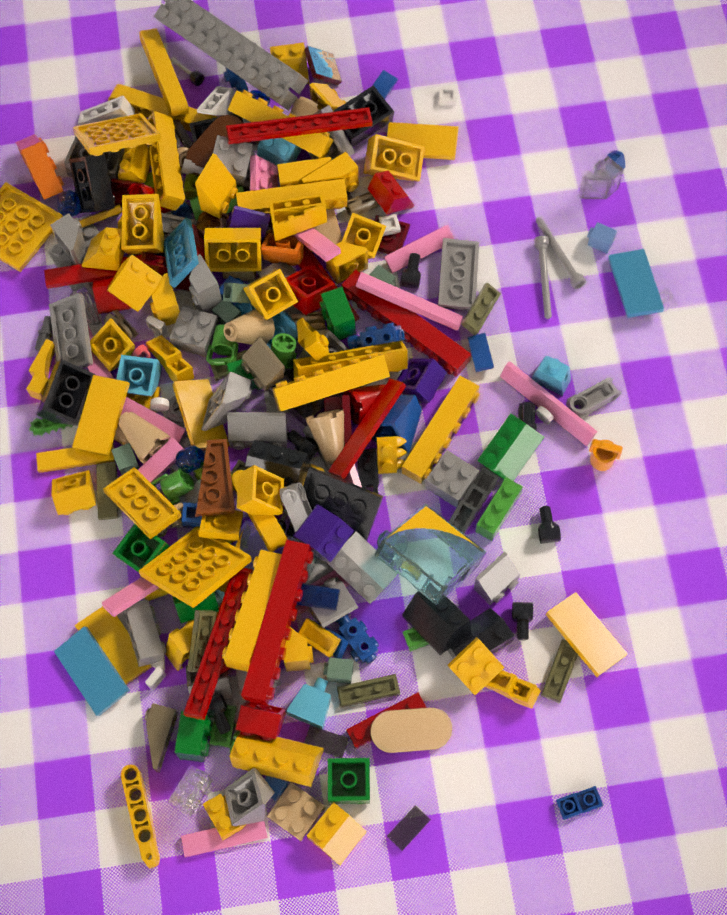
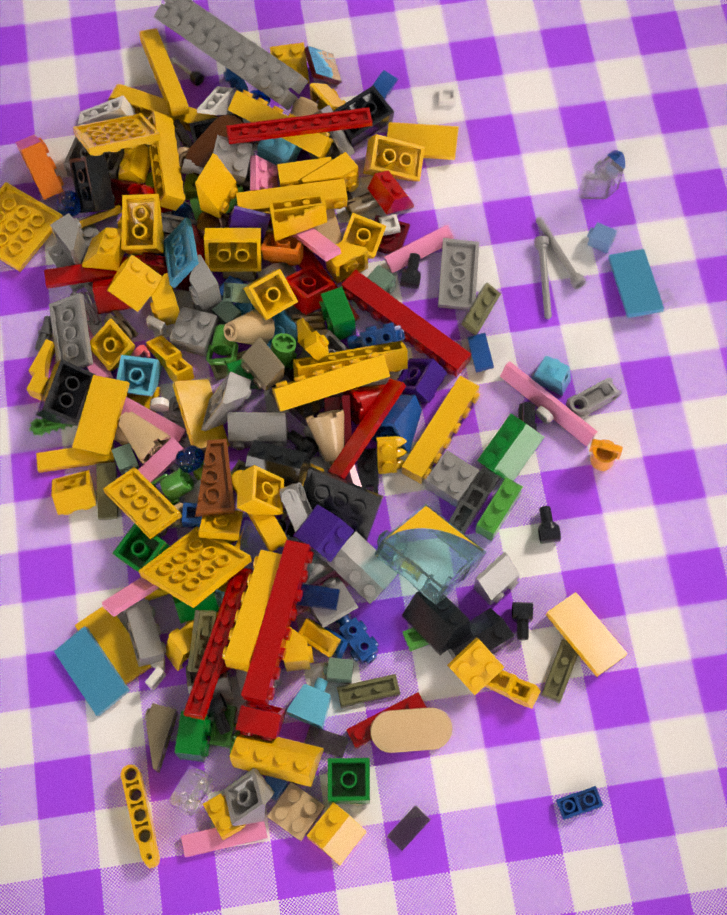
(409, 301): bright pink tile -> none

